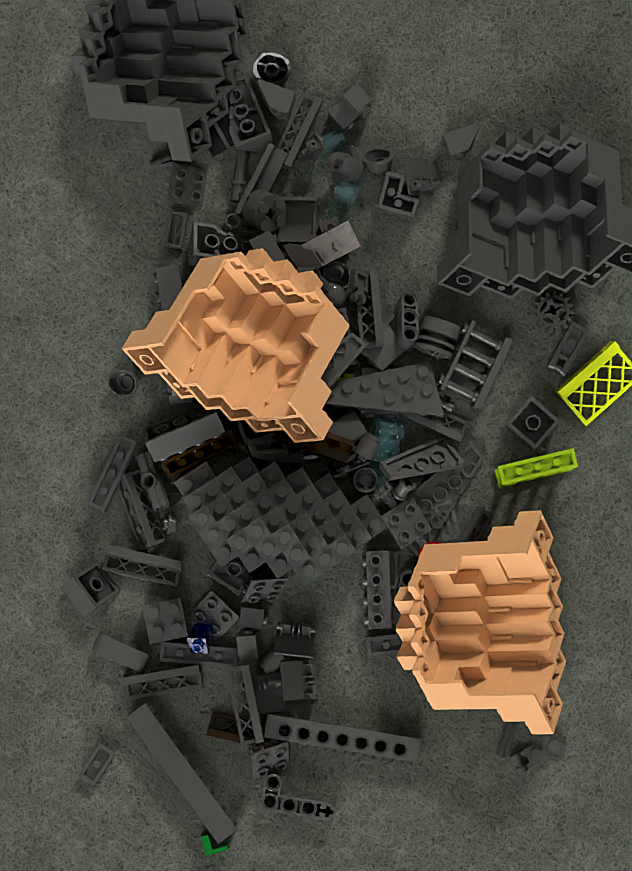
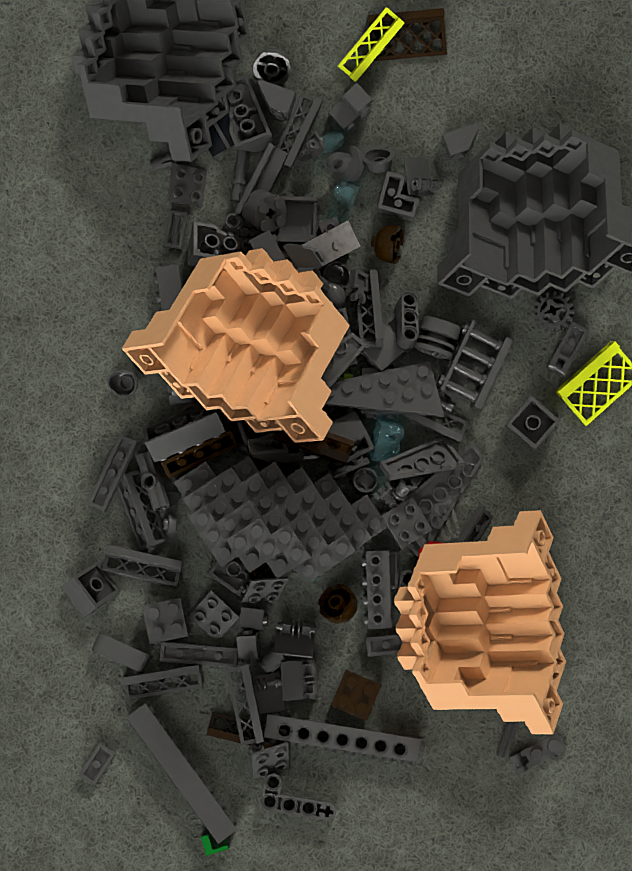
(199, 638): clear blue bracket -> none
(338, 604): none -> dark brown cylinder
(356, 694): none -> dark brown brick
(367, 447): dark grey brick -> none
(376, 49): none -> neon yellow fence
(387, 243): none -> dark brown cylinder
(411, 17): none -> dark brown fence
(536, 468): lime fence -> none

